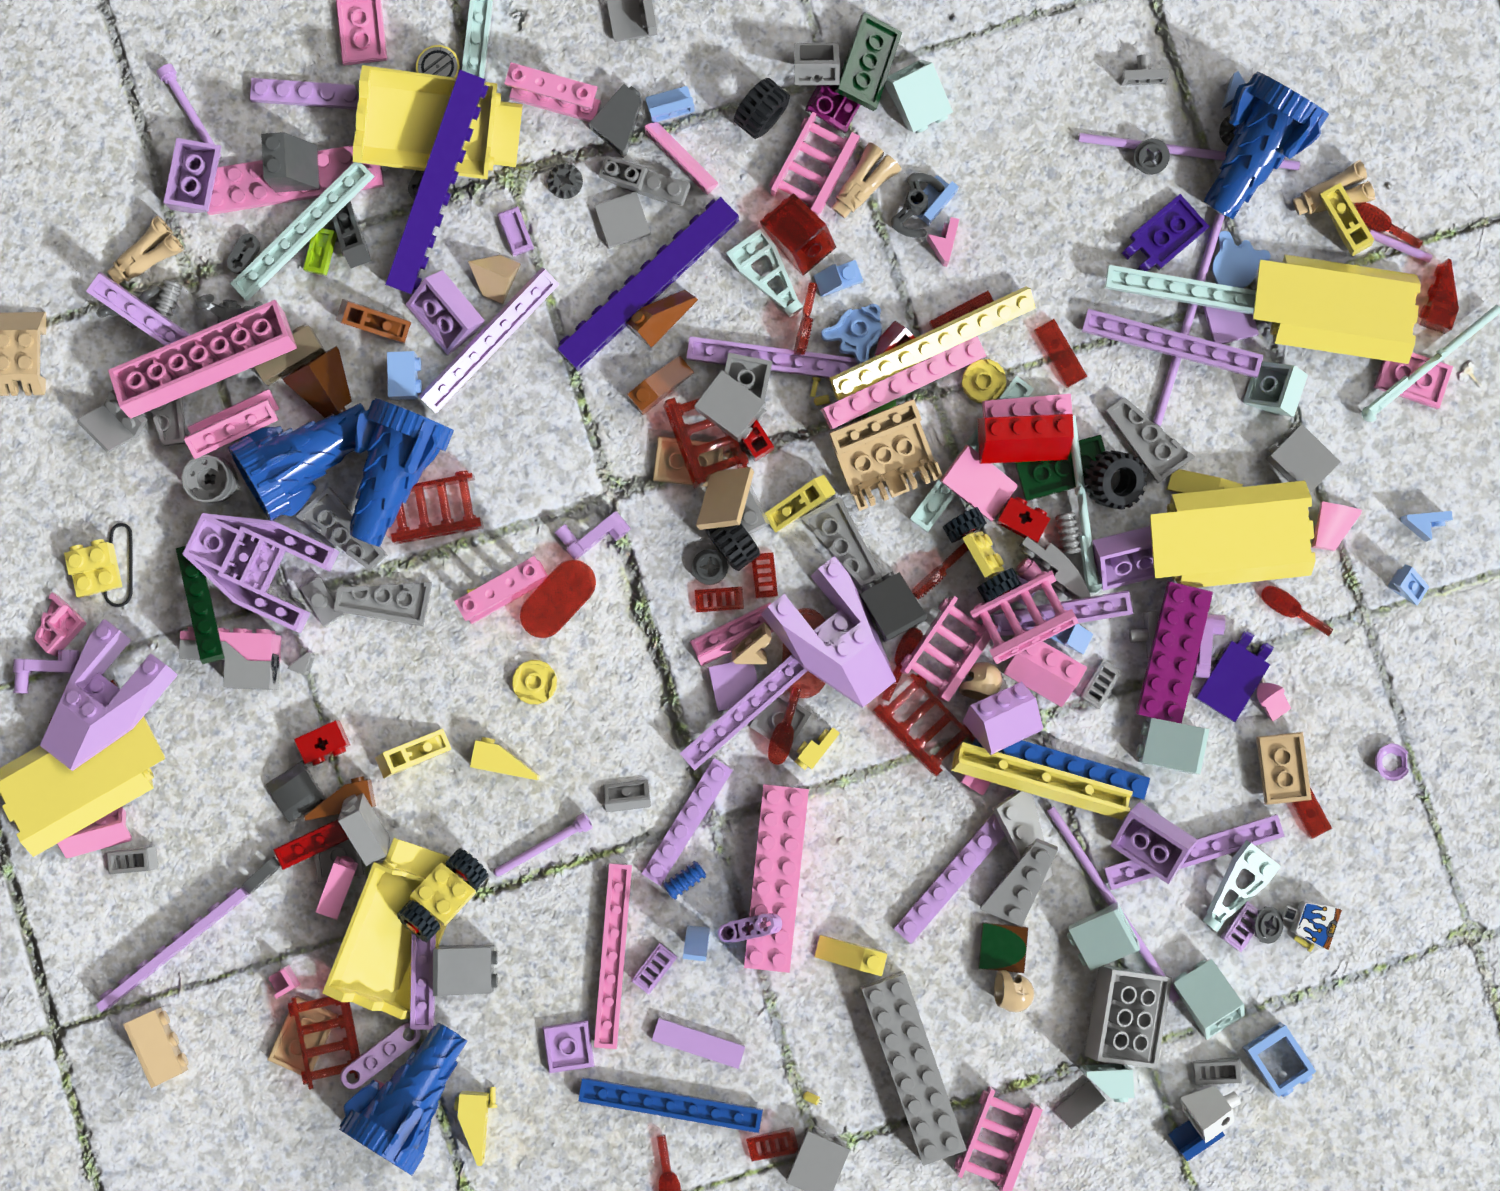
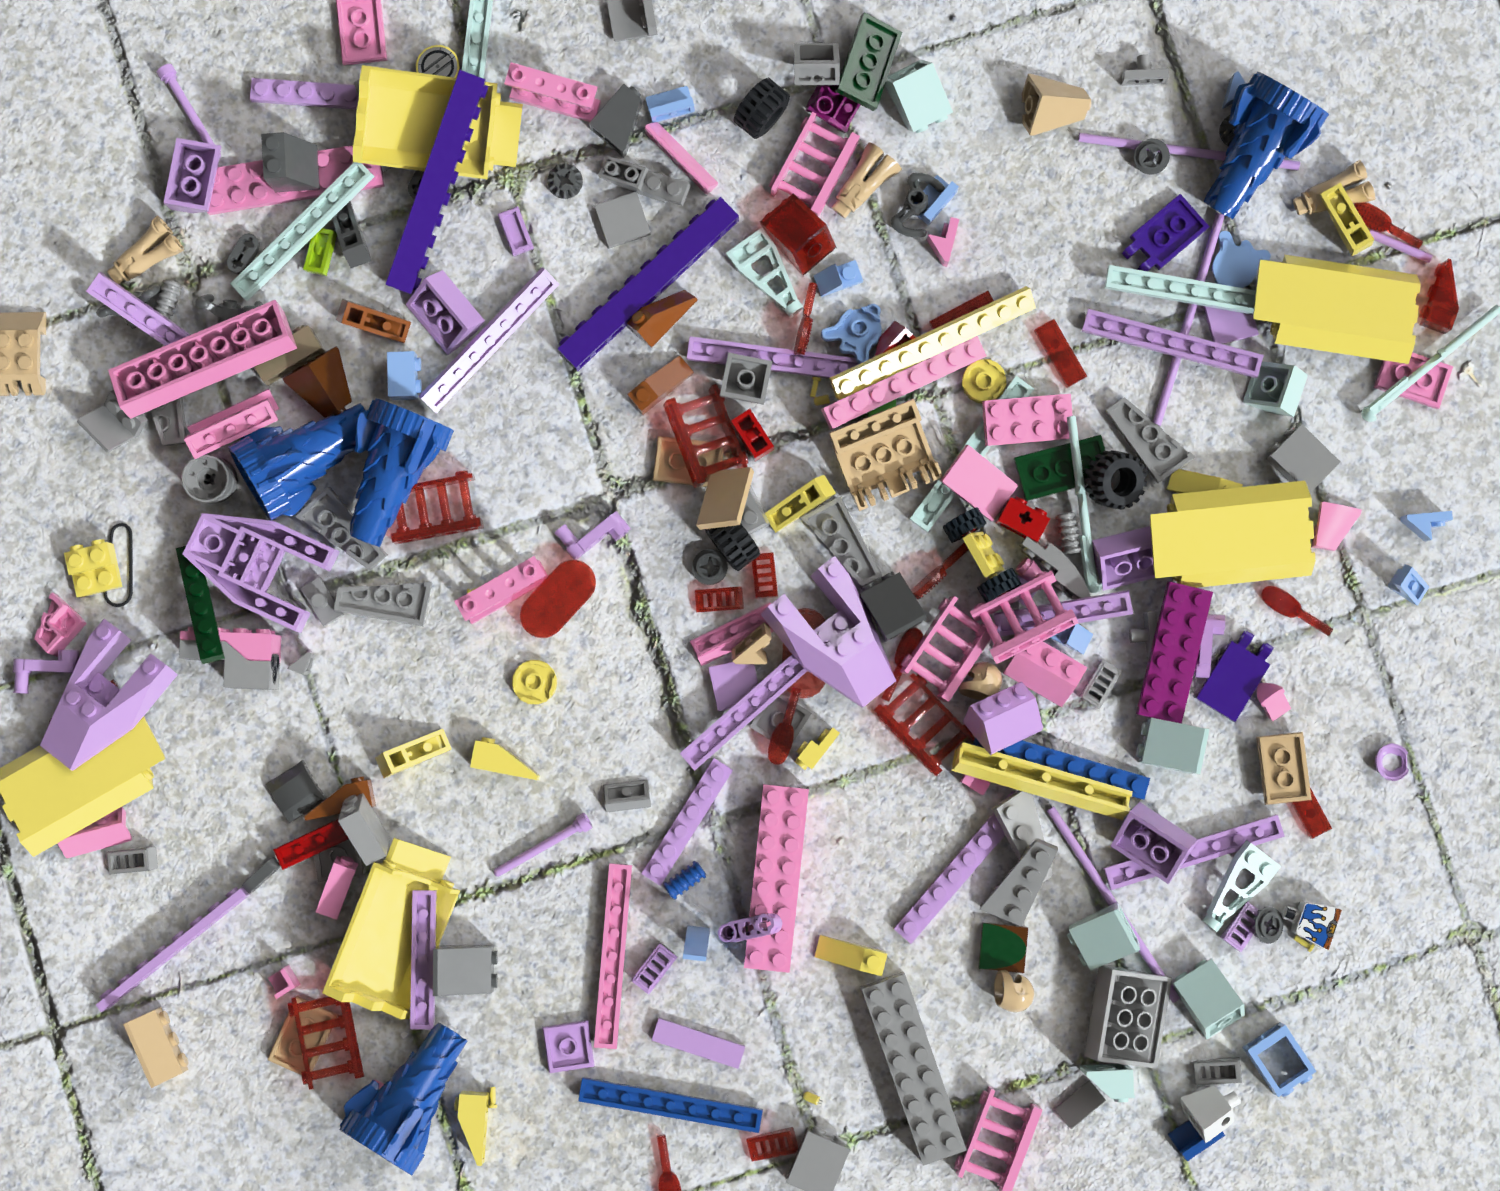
(309, 743): red brick -> none
(379, 1056): lavender plate -> none
(442, 894): plate -> none
(494, 276): tan slope -> none
(731, 406): light grey brick -> none
(1025, 438): red slope -> none
(1052, 104): none -> tan slope

